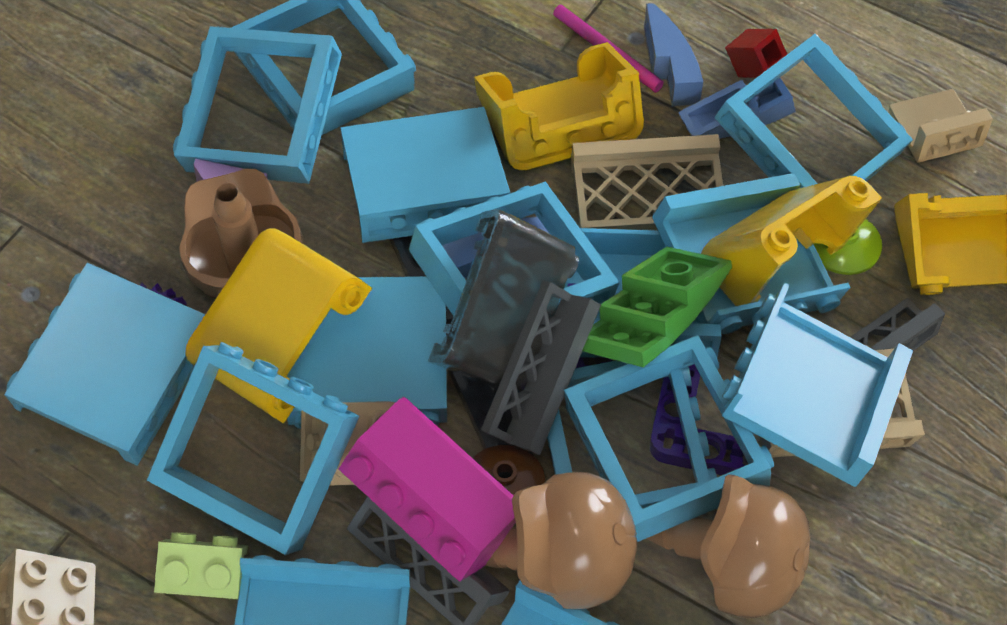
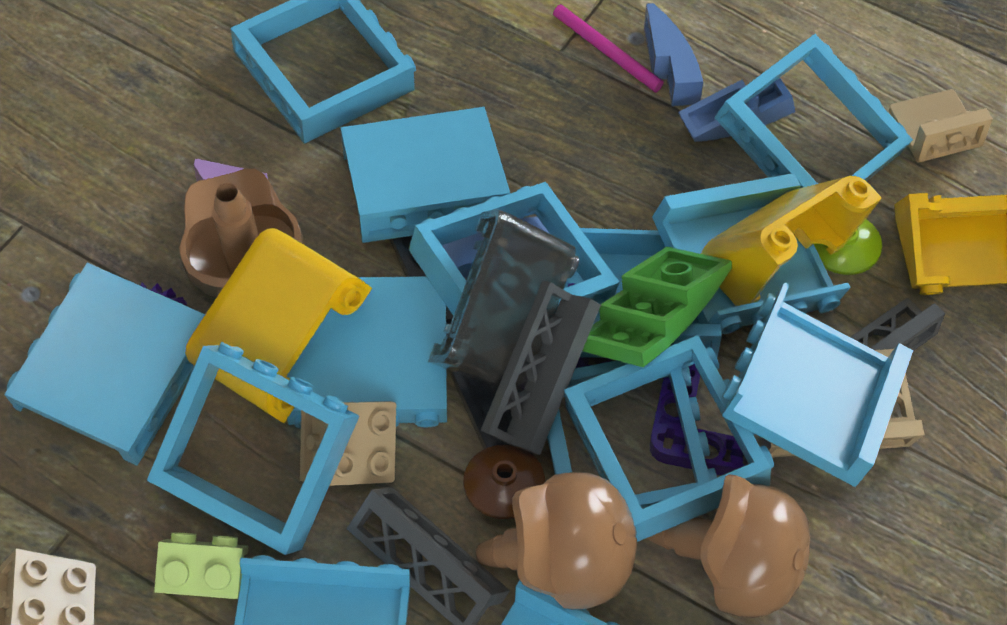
(311, 115): medium azure window -> none
(431, 489): dark pink slope -> none
(545, 121): yellow windscreen -> none
(638, 156): tan fence -> none
(755, 51): red brick -> none

